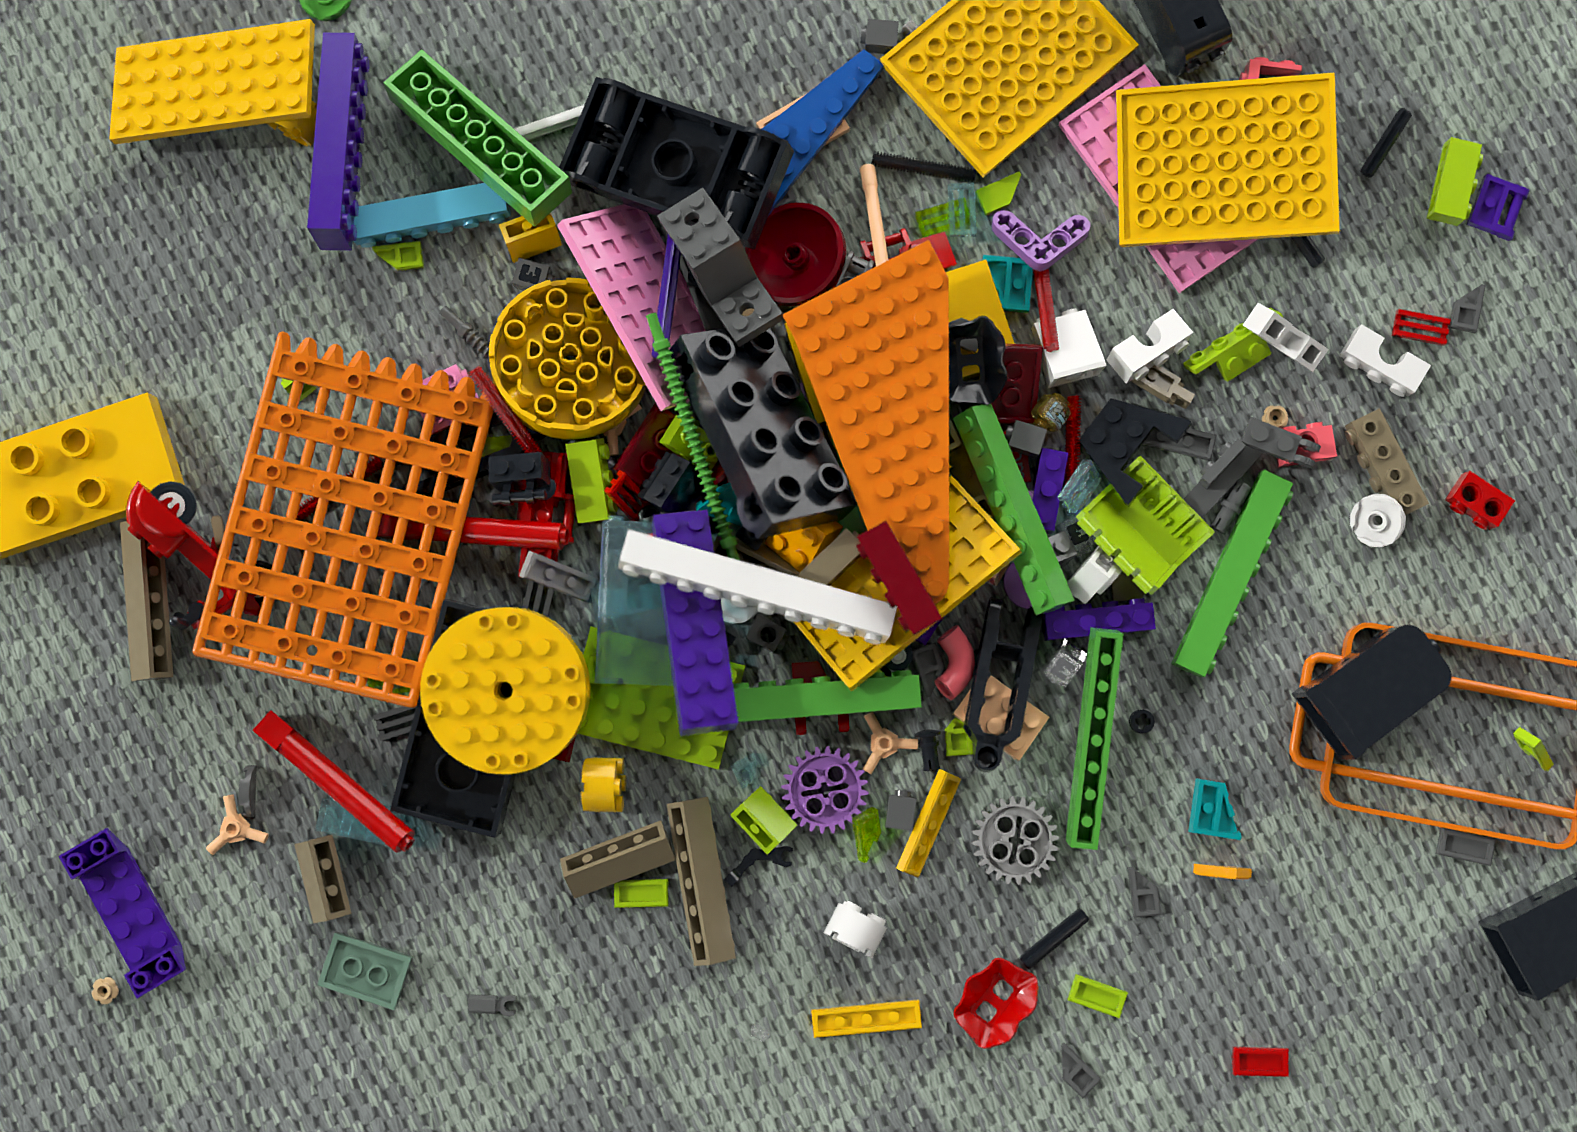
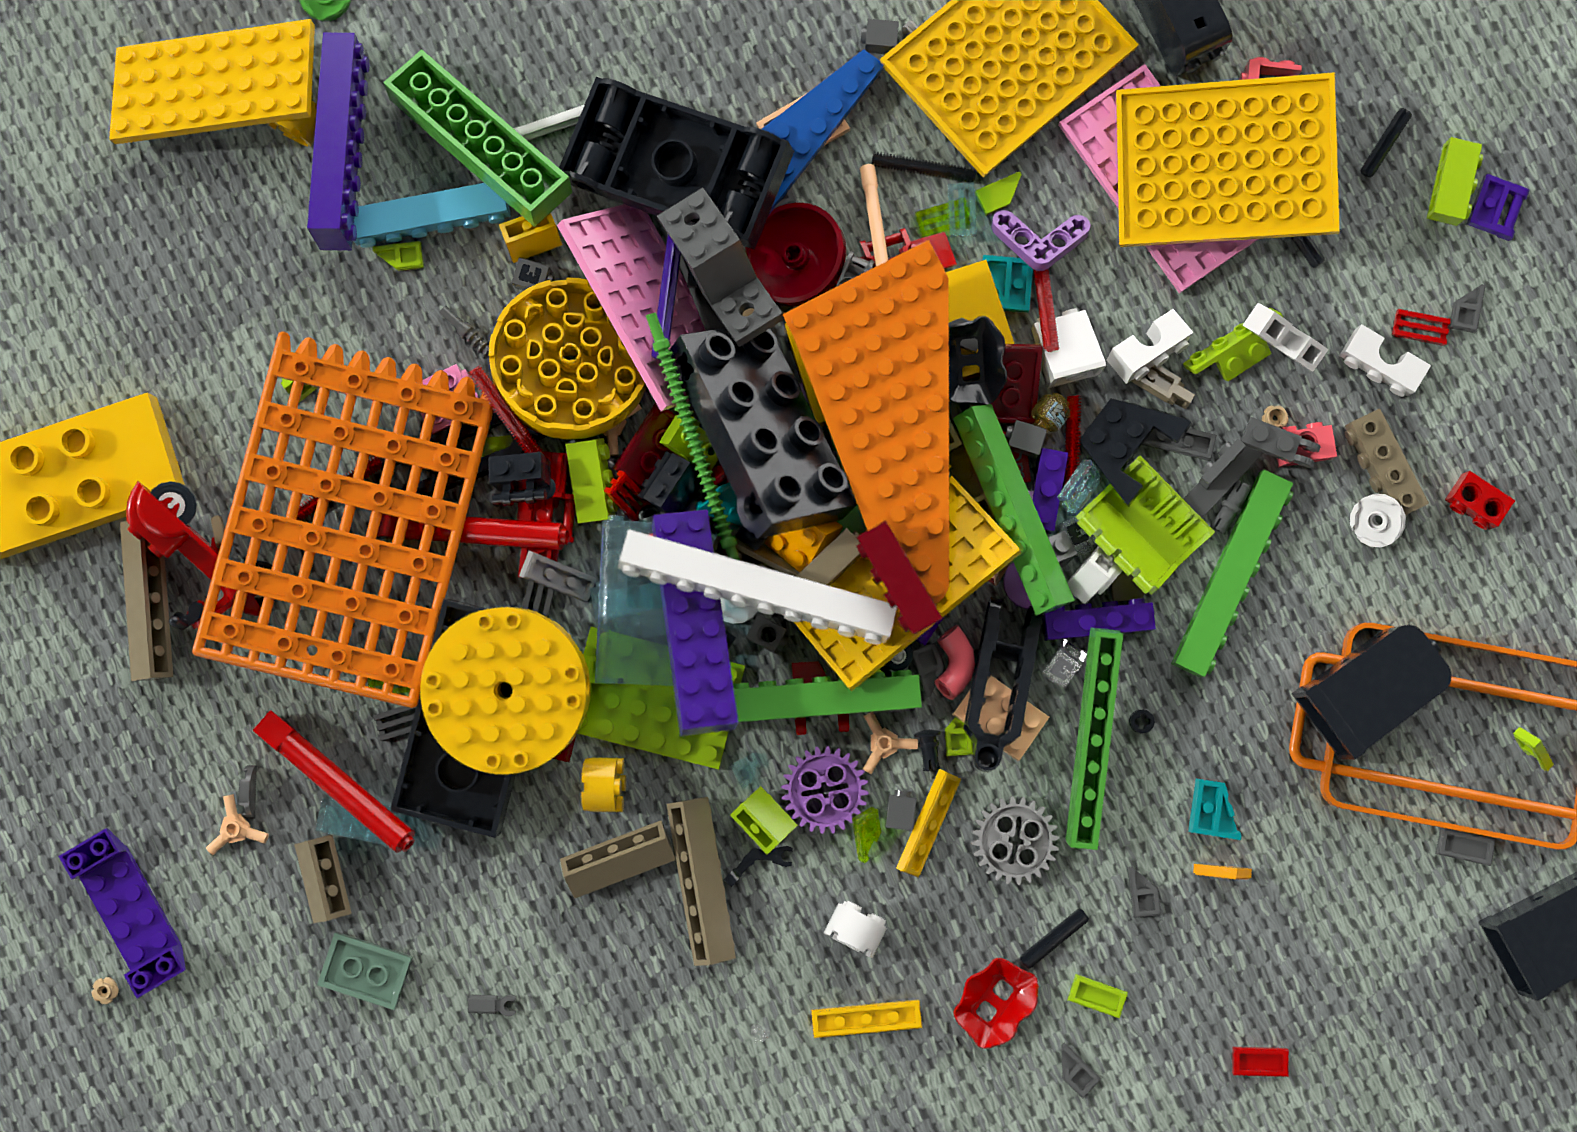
(641, 893): lime tile -> none

